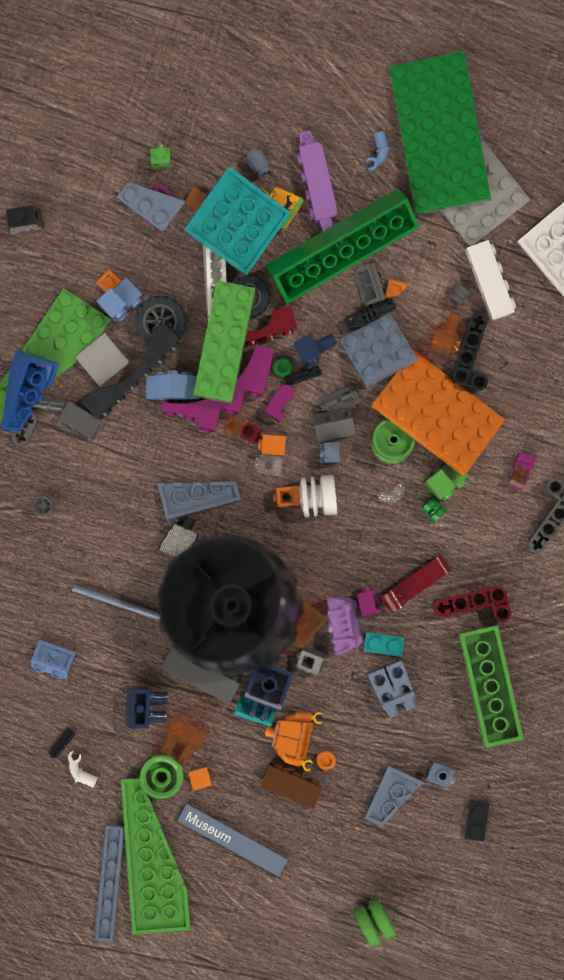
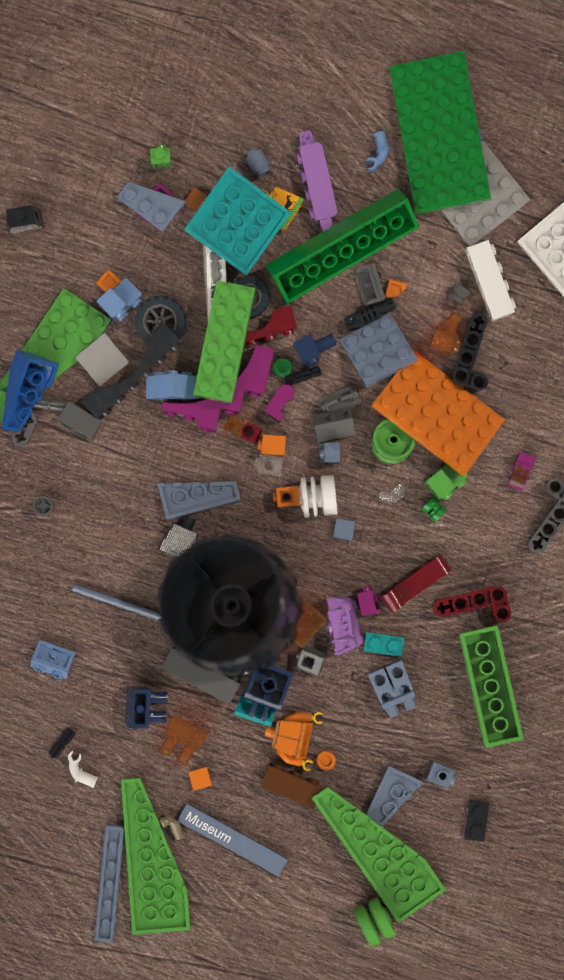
(157, 788): bright green wheel -> none
(169, 821): none -> dark tan arm
(344, 529): none -> sand blue tile
(389, 864): none -> bright green wing

